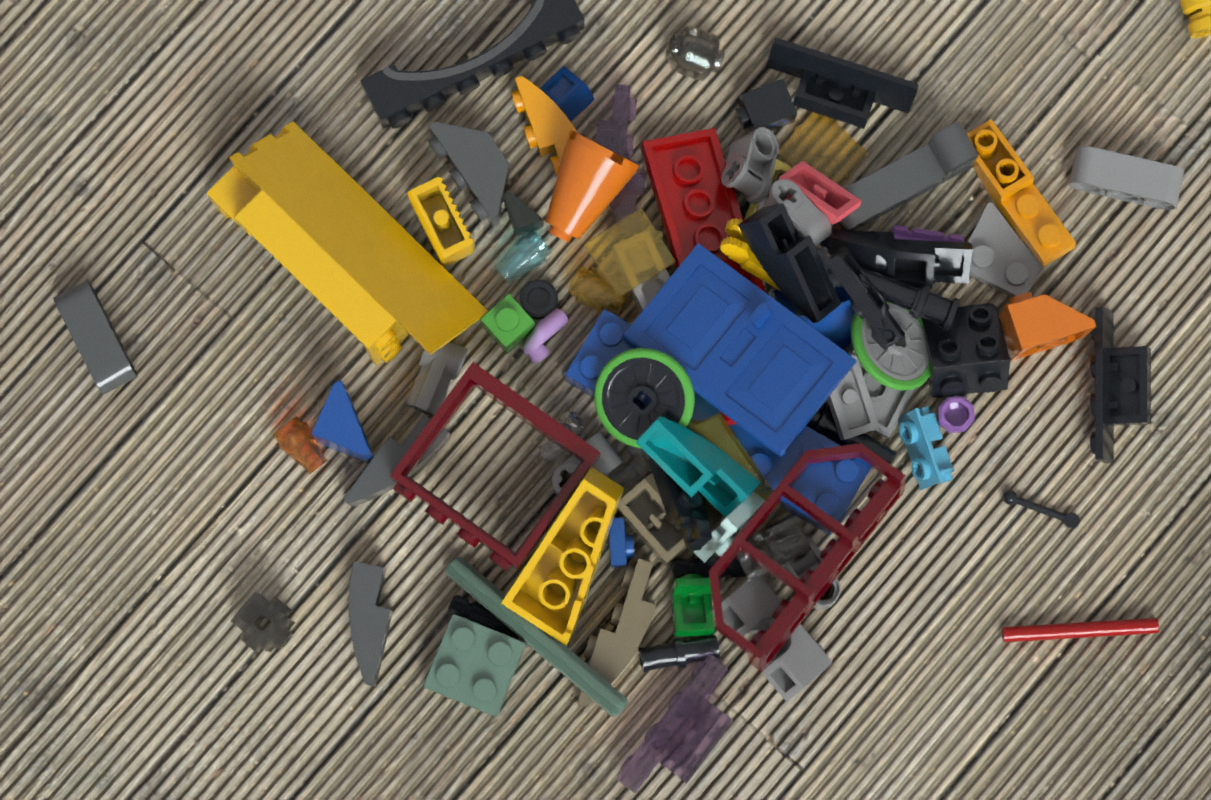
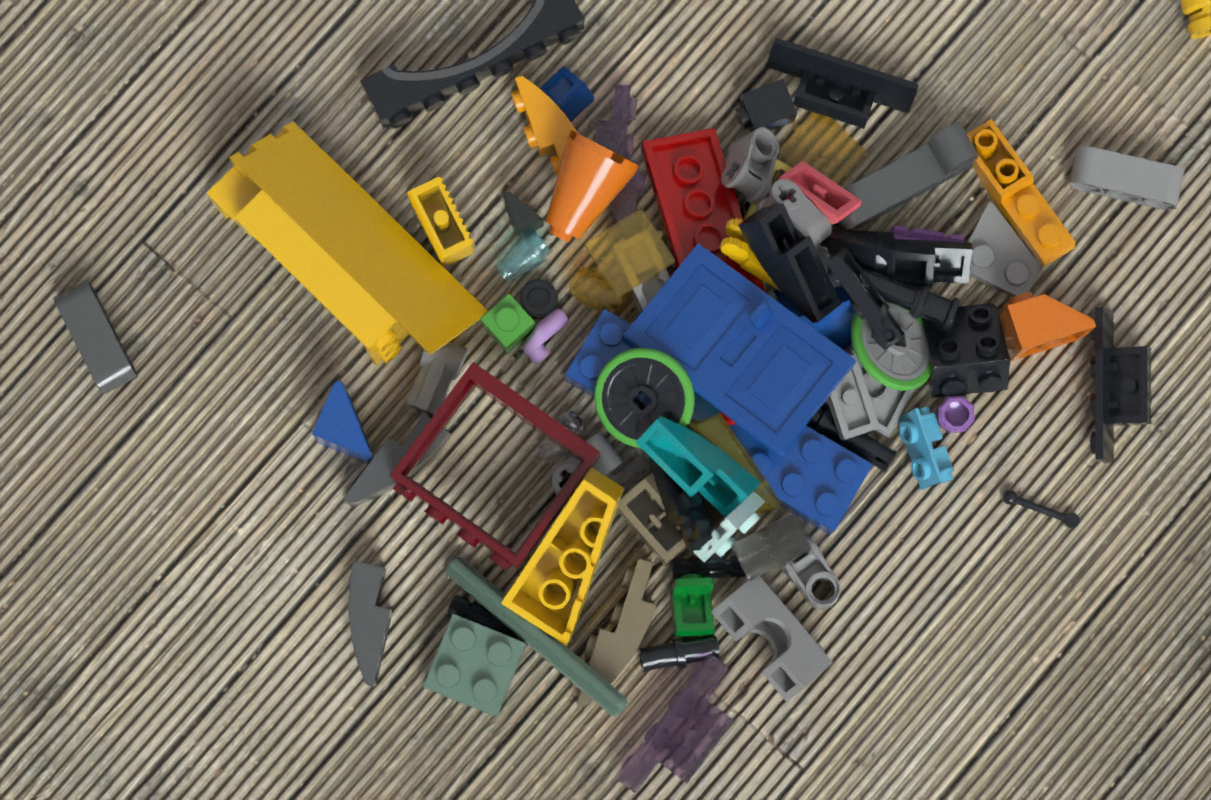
(250, 620): clear smoke brick -> none
(299, 443): clear orange cone -> none
(475, 165): dark grey slope -> none
(620, 544): blue bracket -> none
(694, 53): clear smoke head -> none
(835, 554): dark red plate -> none
(1080, 630): red bar -> none

